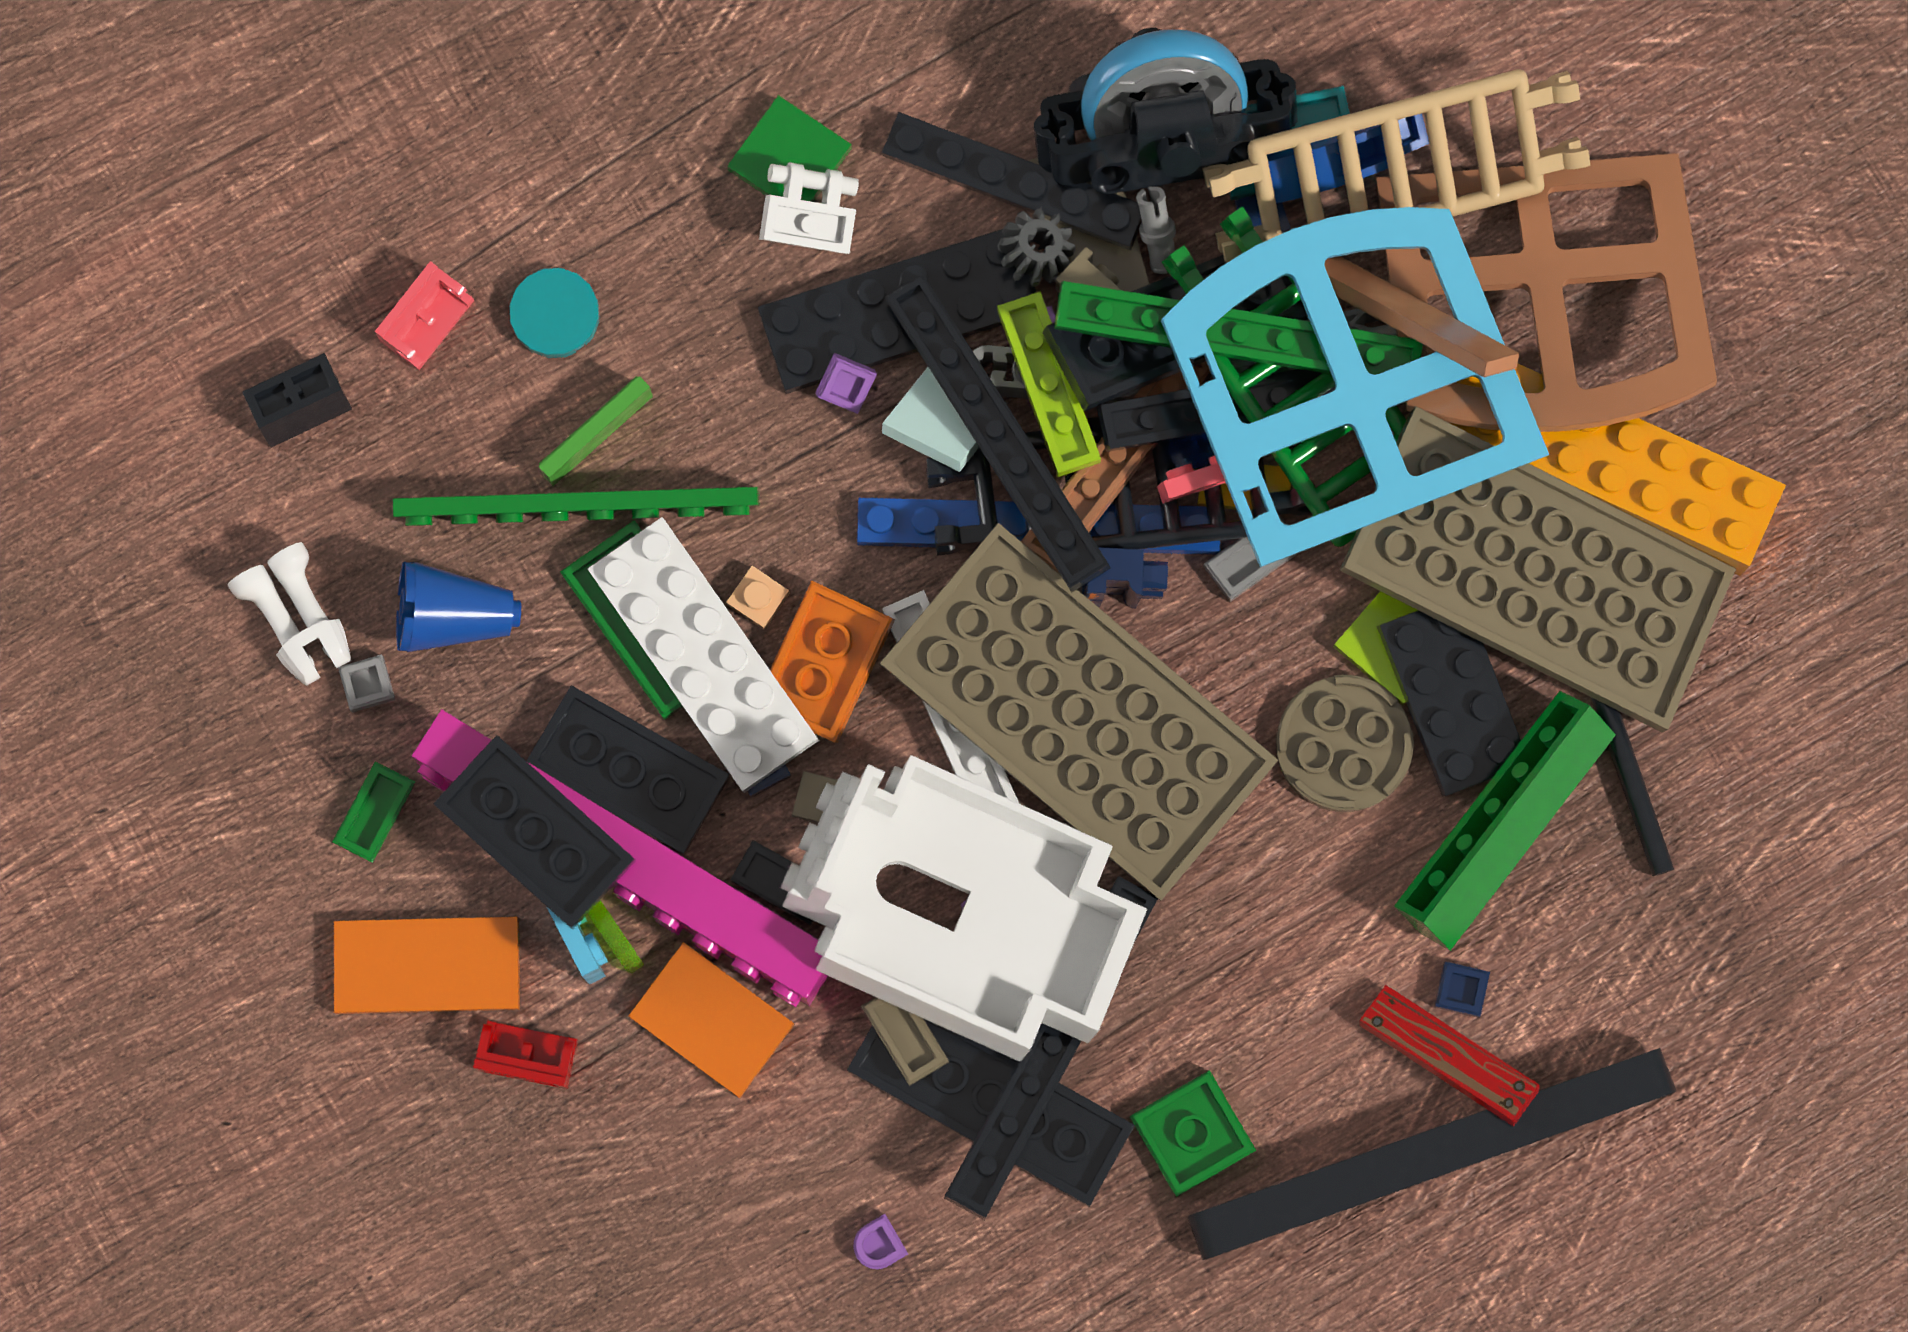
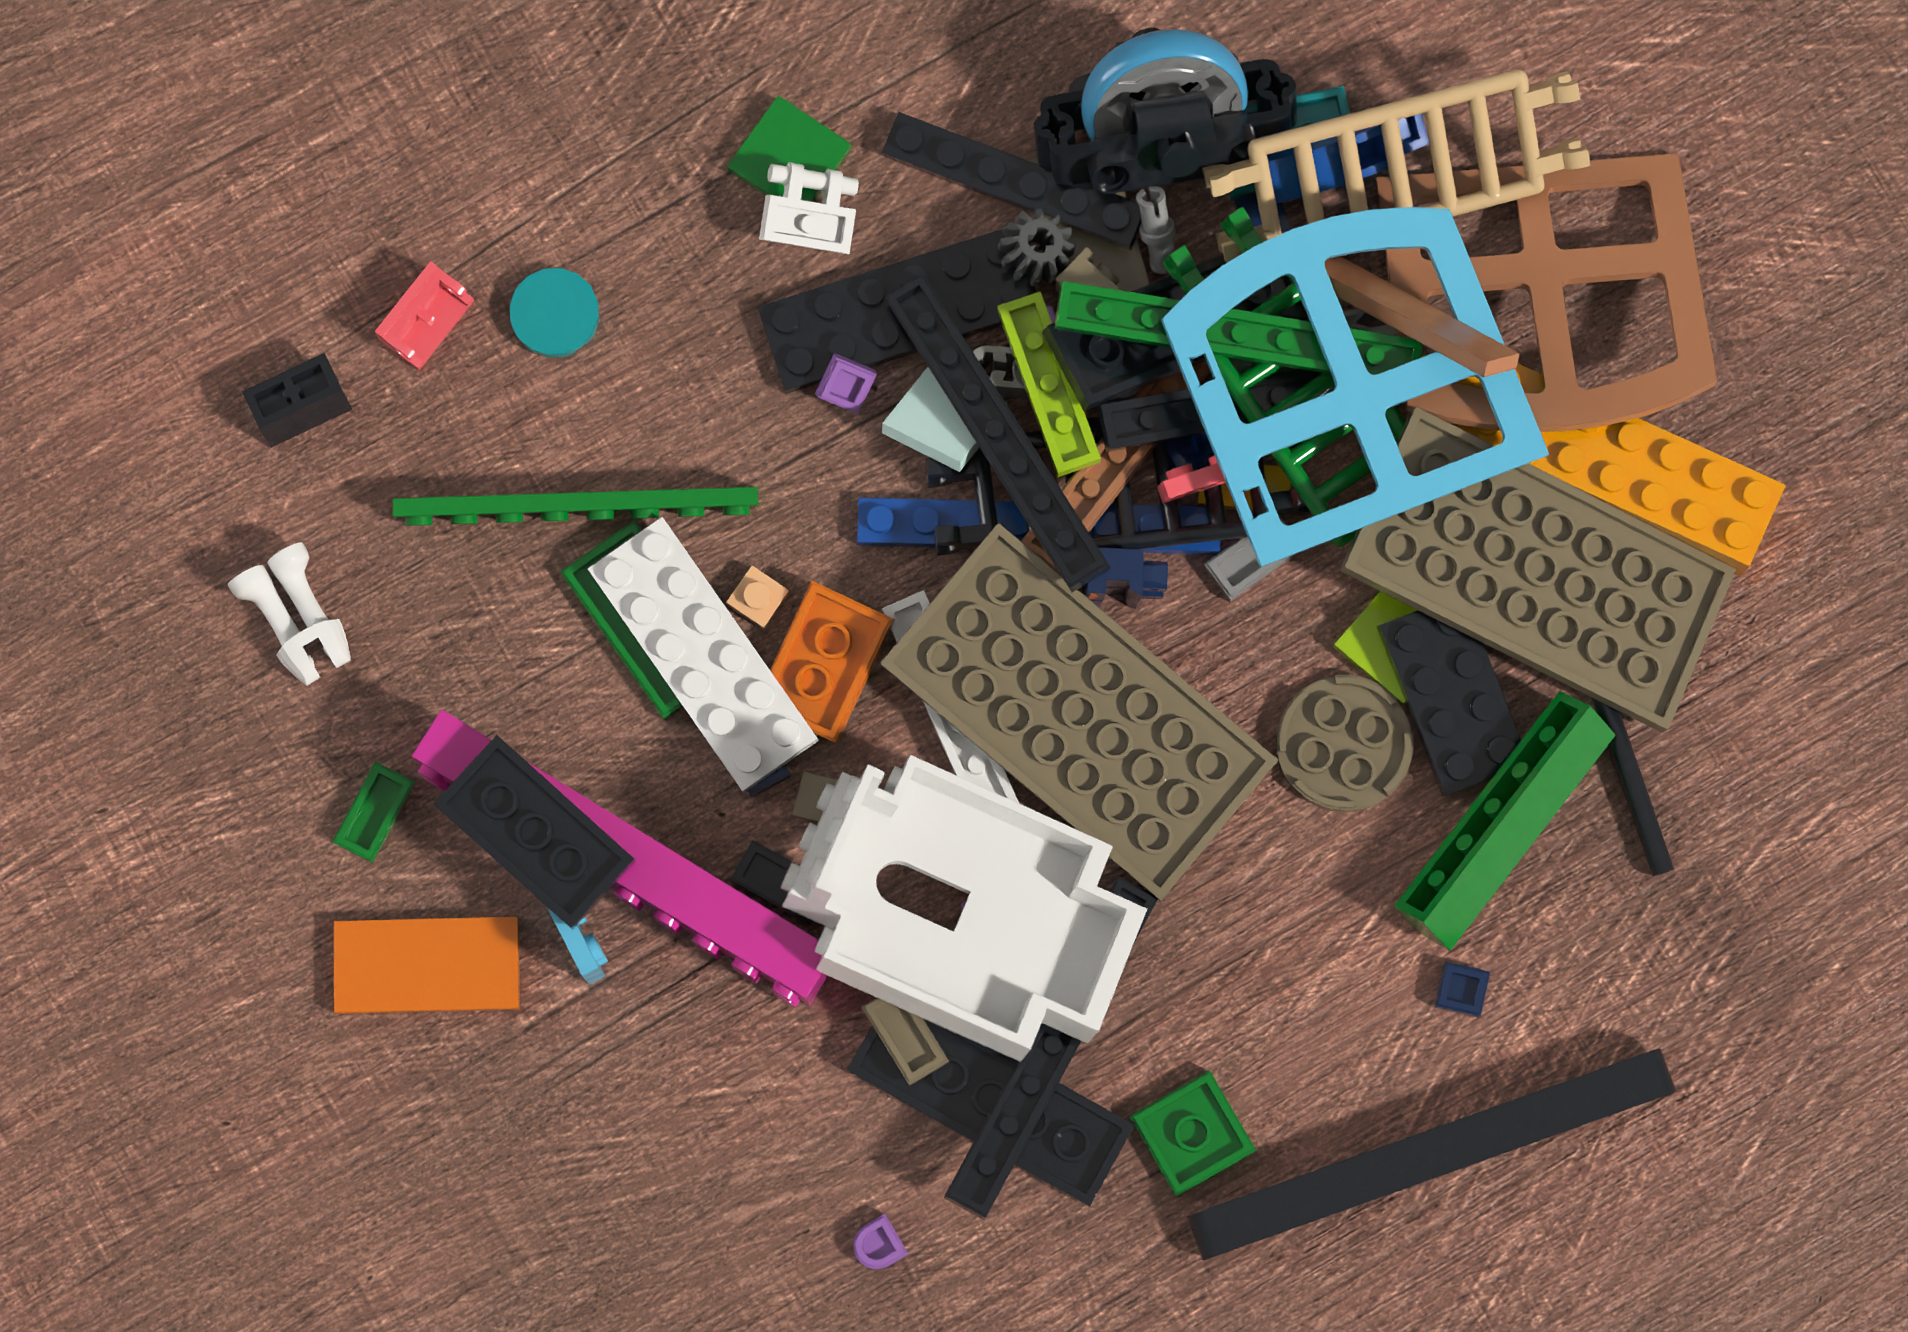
(366, 683): light grey tile -> none
(450, 609): blue cone -> none
(525, 1054): red hinge -> none
(595, 430): bright green tile -> none
(615, 938): clear neon green tile -> none
(628, 769): black plate -> none
(711, 1020): orange tile -> none
(1449, 1055): red tile -> none

